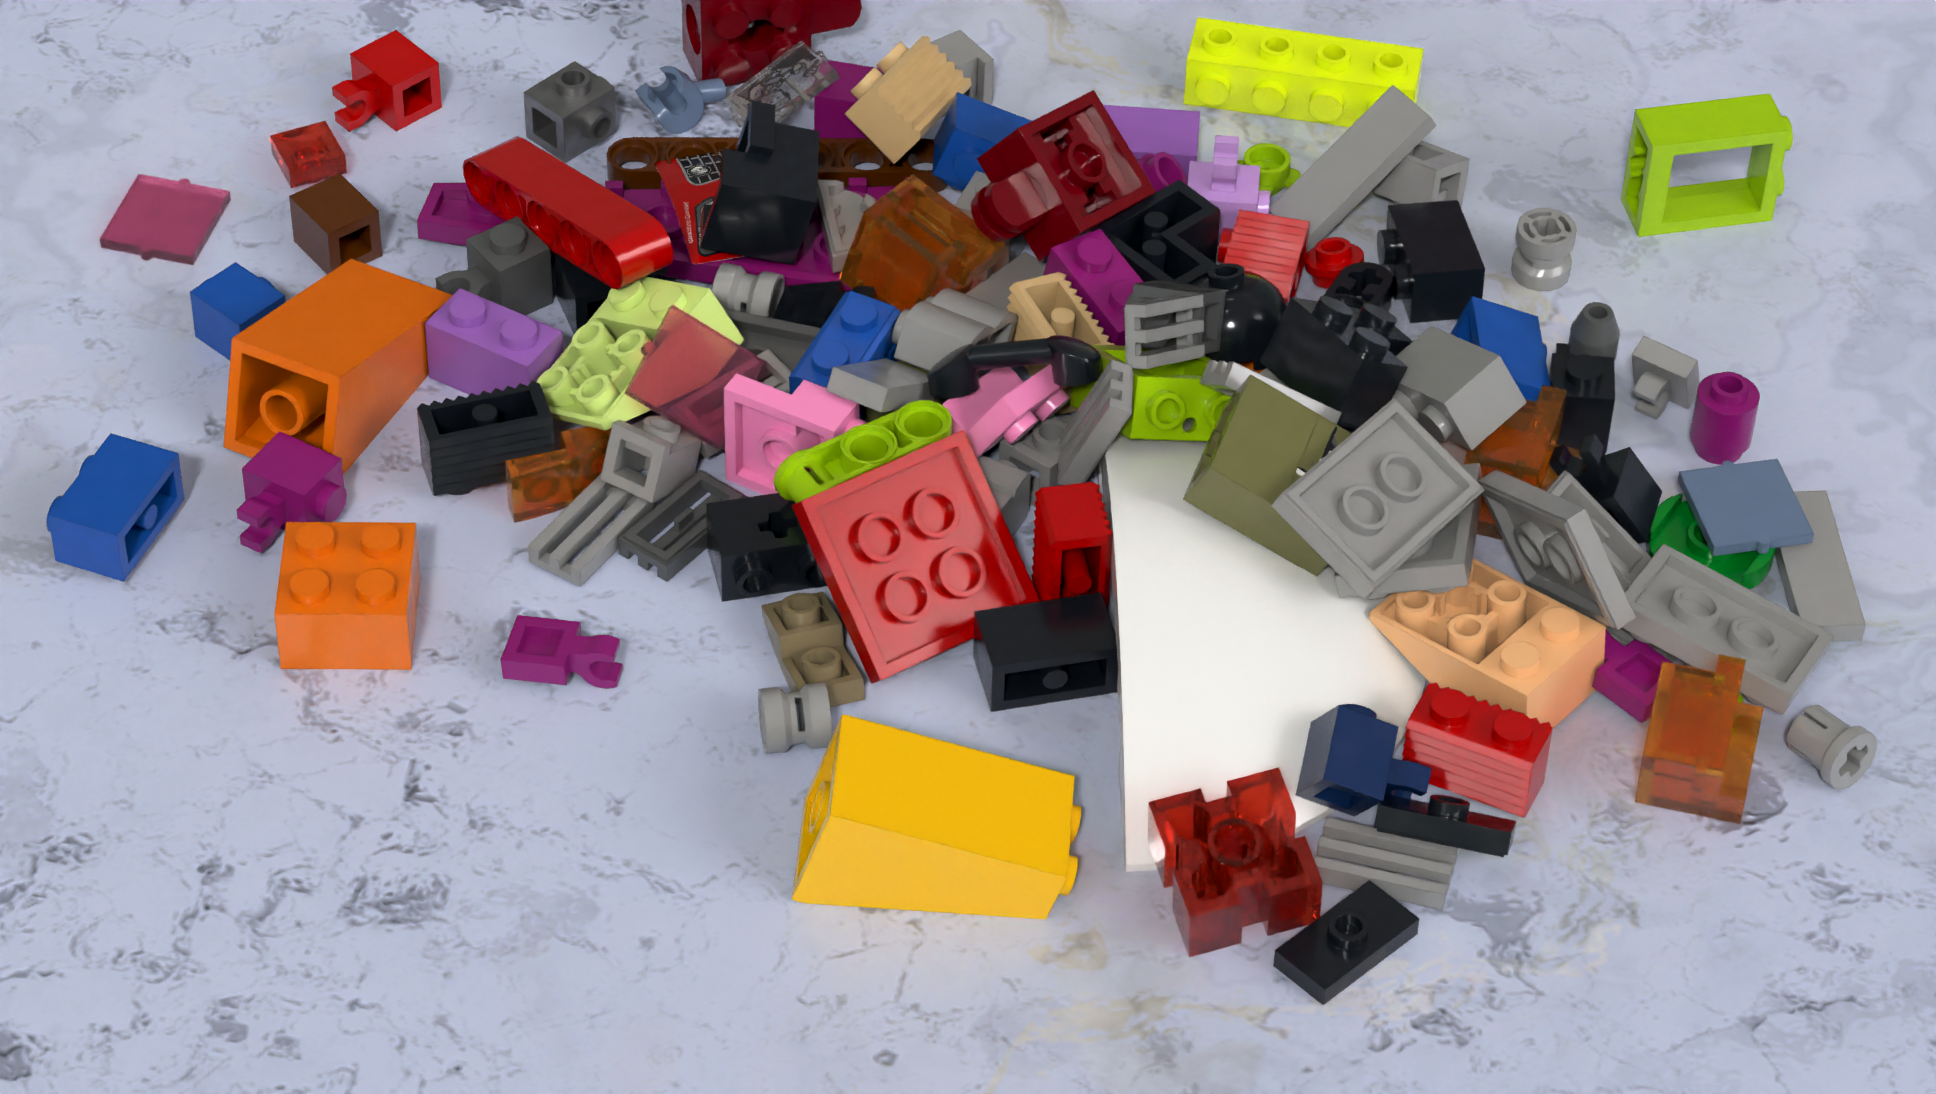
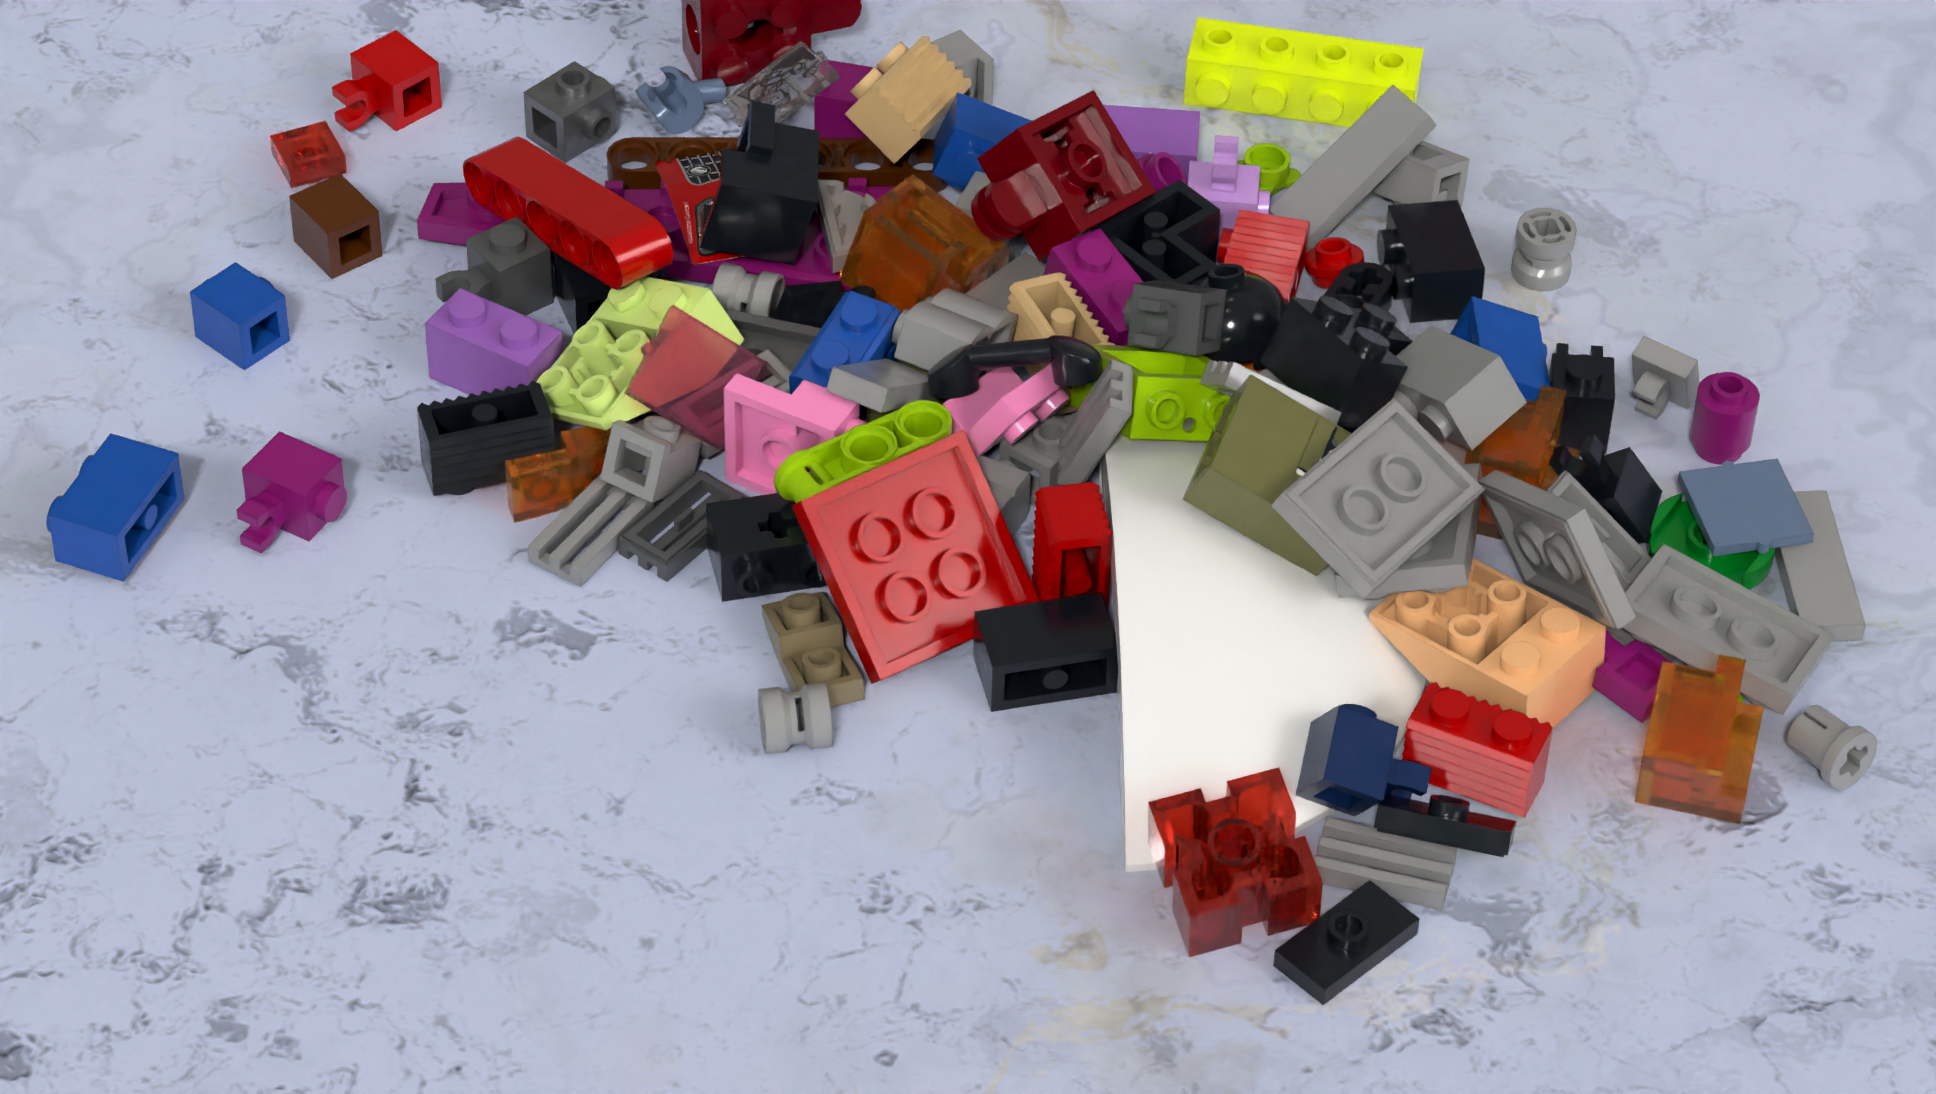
(165, 219): clear pink piece -> none
(330, 362): orange slope -> none
(348, 595): orange brick -> none
(553, 648): magenta plate -> none
(933, 827): yellow slope -> none
(1182, 329): light grey tile -> none
(1594, 332): dark grey hose -> none
(1696, 128): lime window -> none

